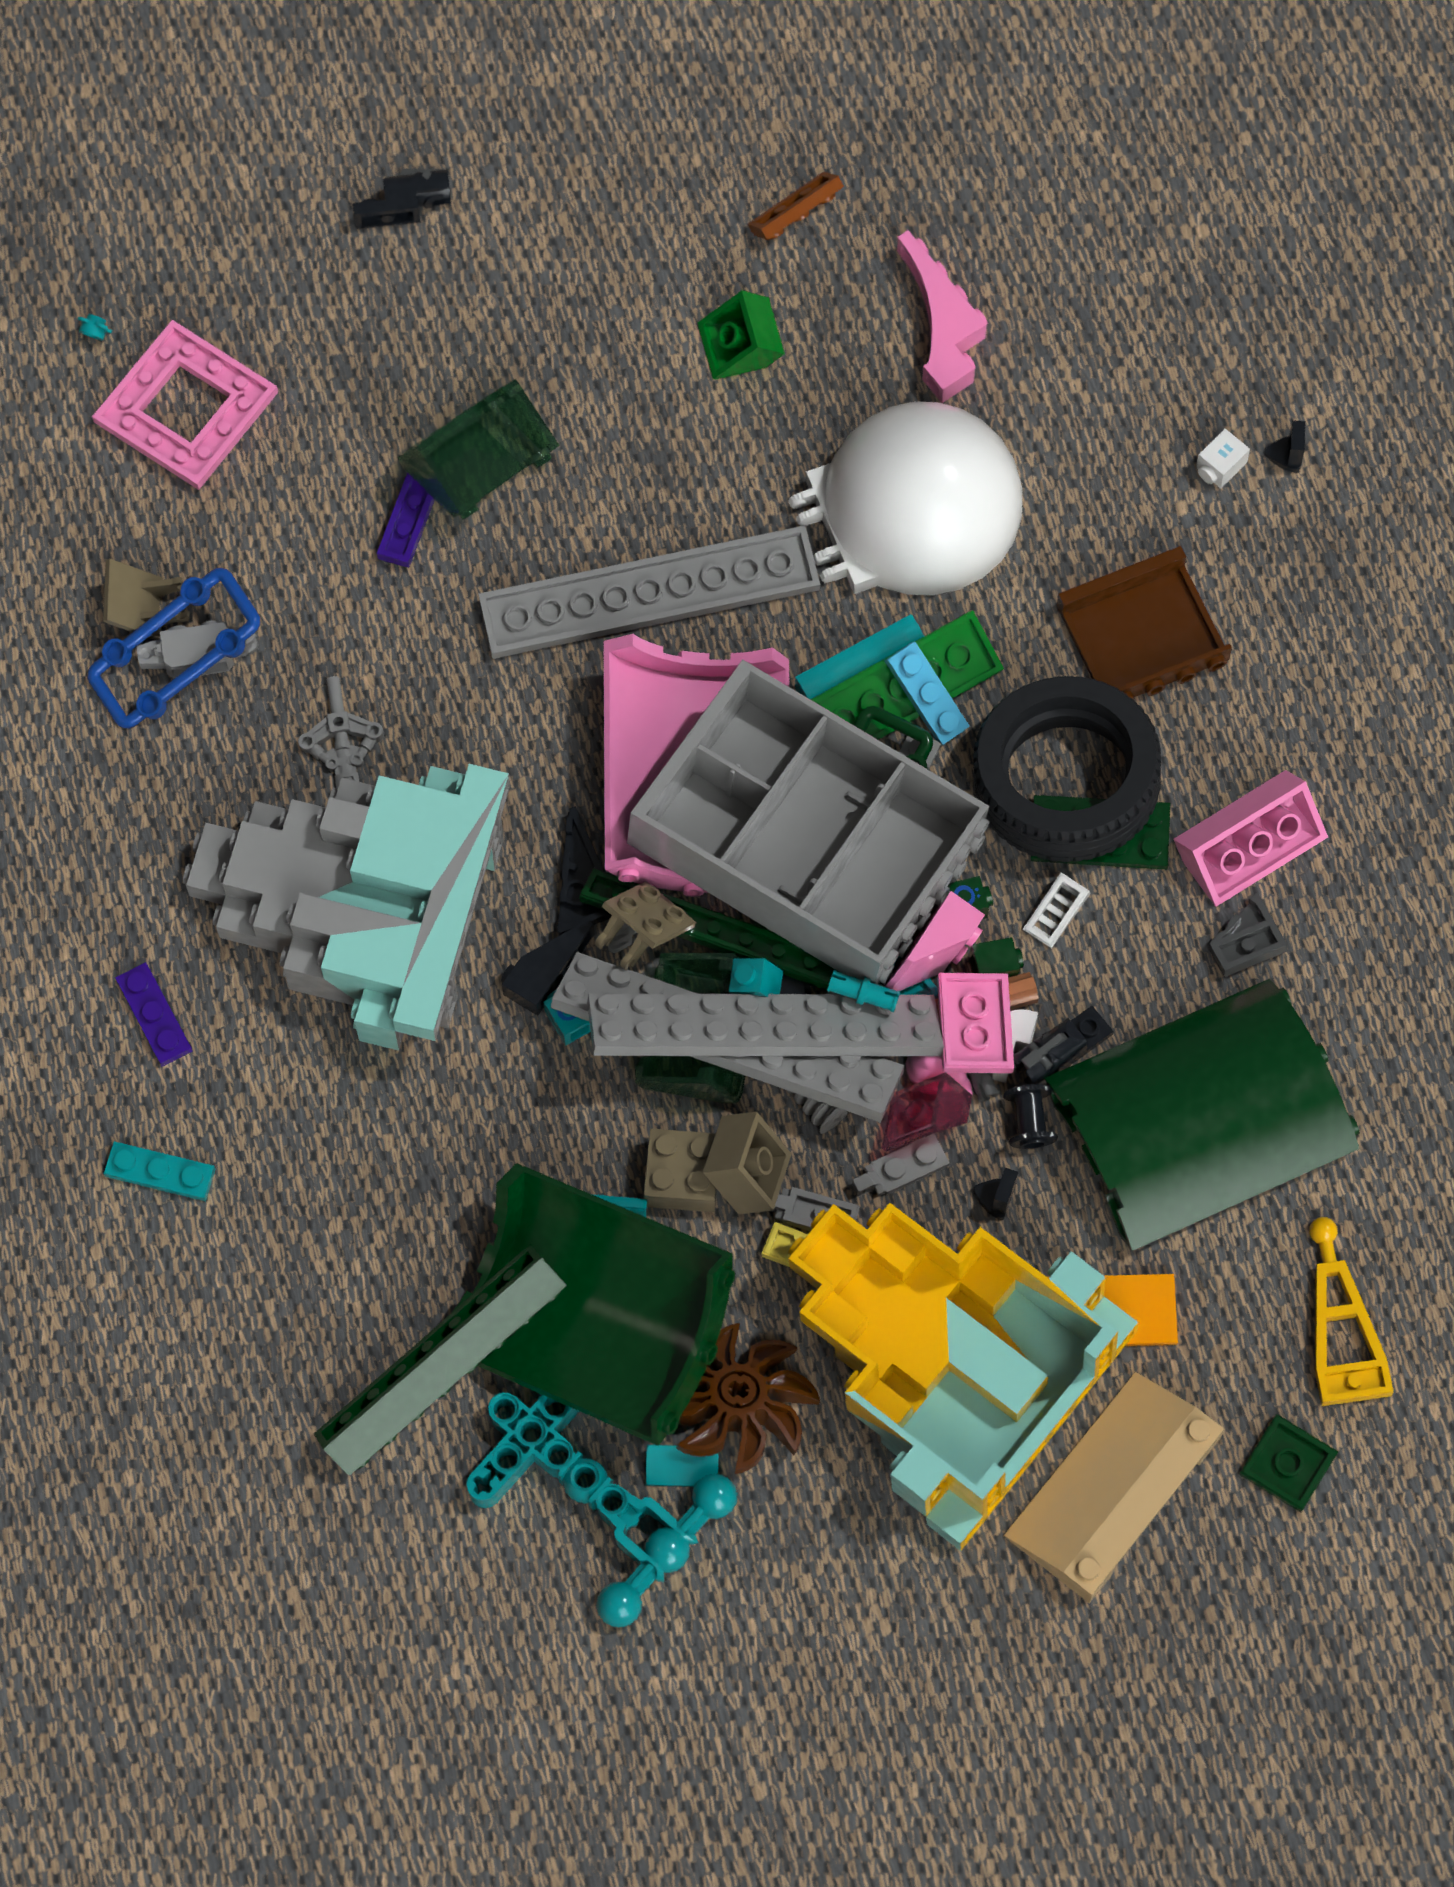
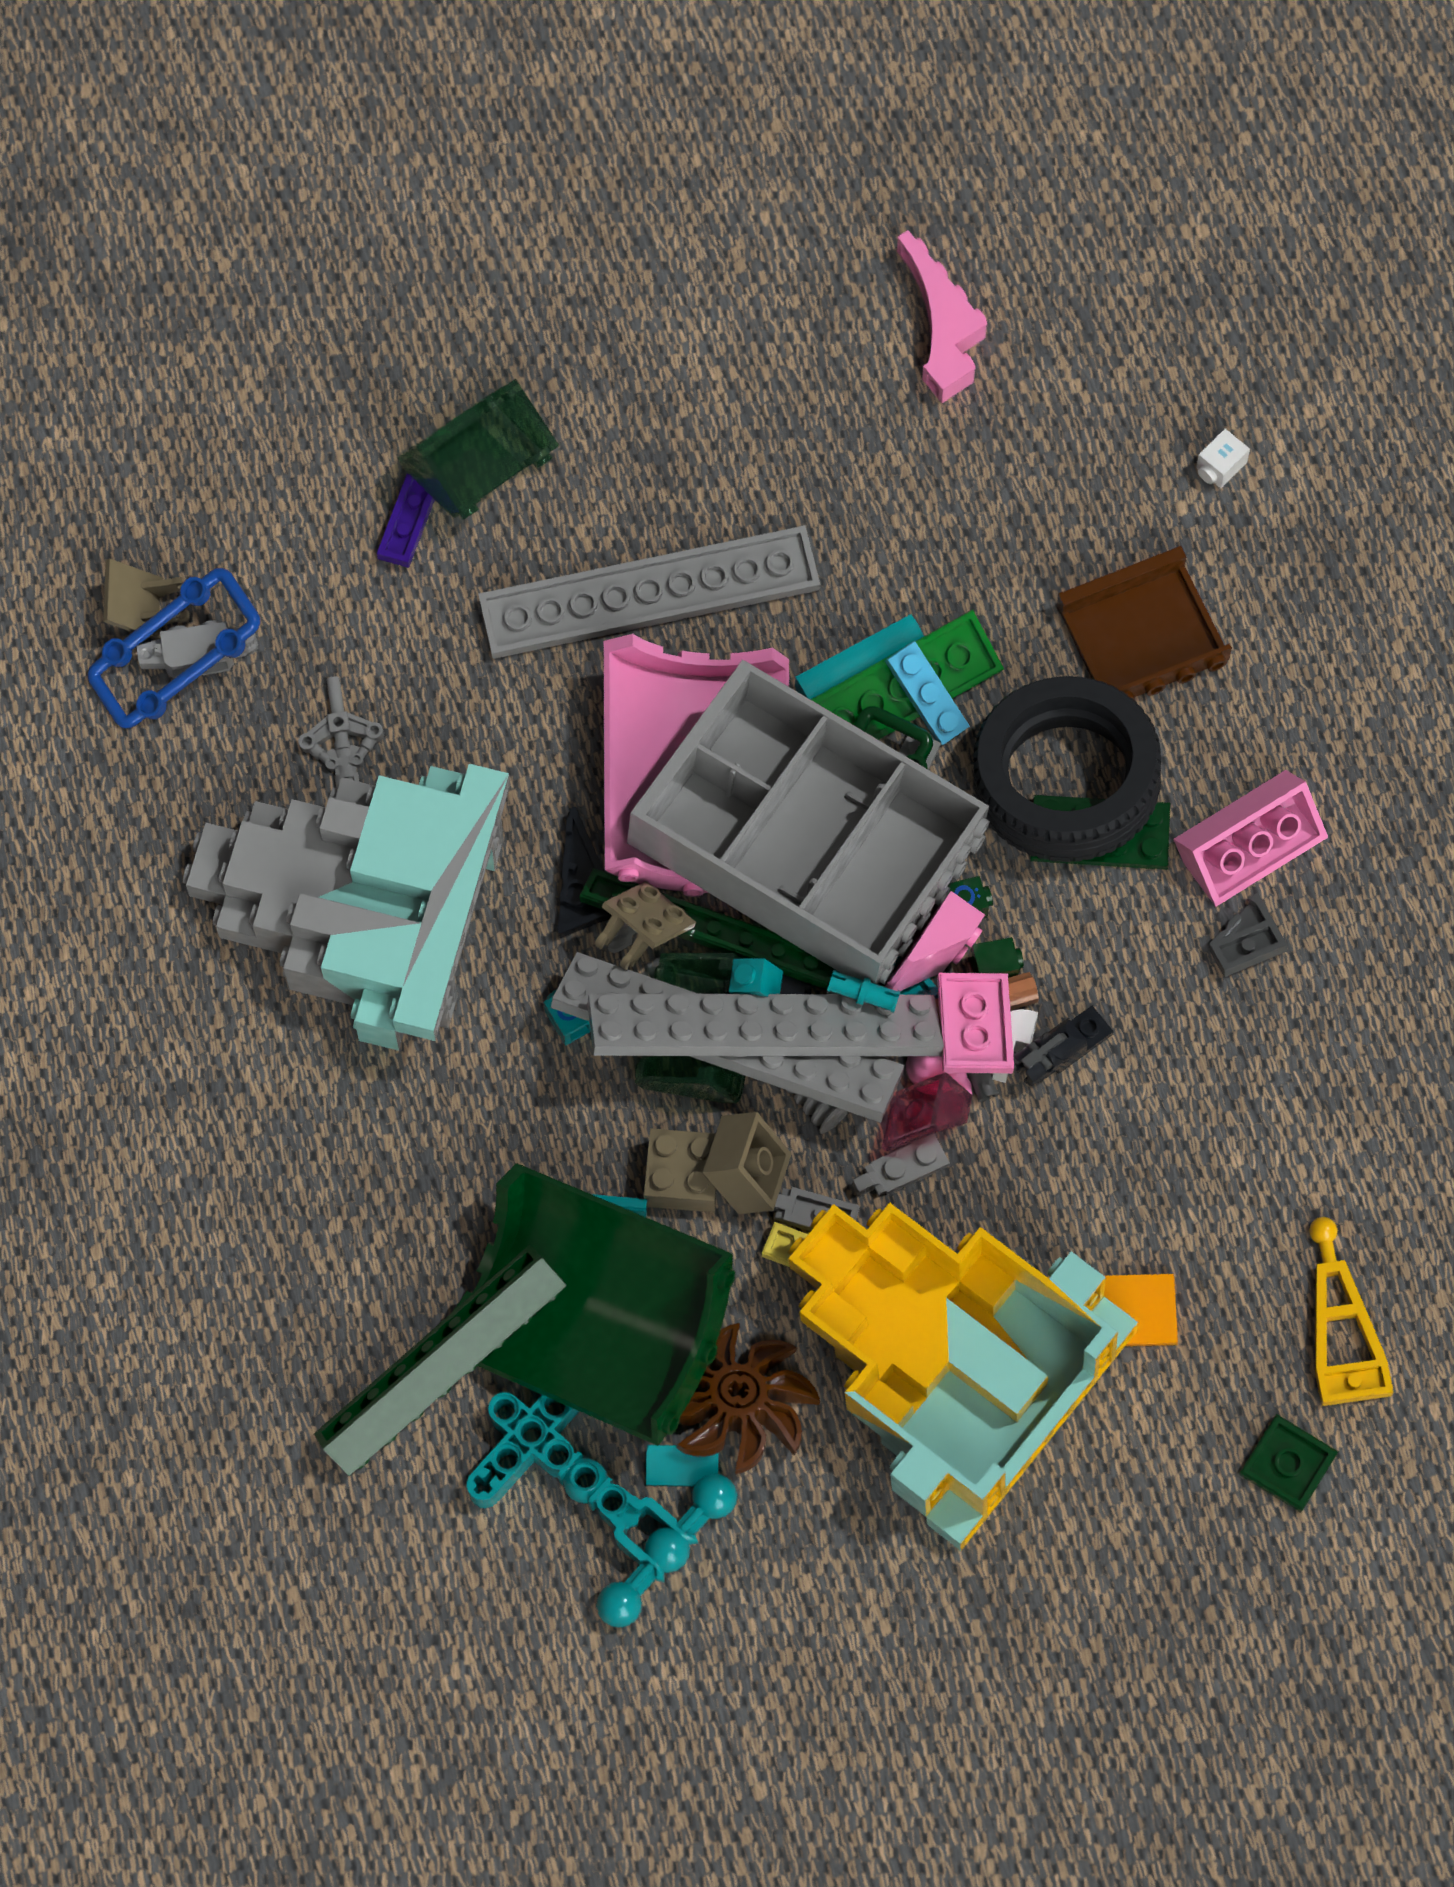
(93, 327): teal plate -> none
(153, 1014): dark purple plate -> none
(159, 1171): teal plate -> none
(194, 460): bright pink plate -> none
(404, 197): black plate -> none
(544, 968): black slope -> none
(741, 335): green slope -> none
(796, 206): dark orange plate -> none
(915, 501): white windscreen -> none
(997, 1193): black tile -> none
(1030, 1116): black hose -> none
(1071, 886): white slope -> none
(1113, 1484): tan slope -> none
(1205, 1112): dark green panel -> none
(1289, 451): black tile -> none

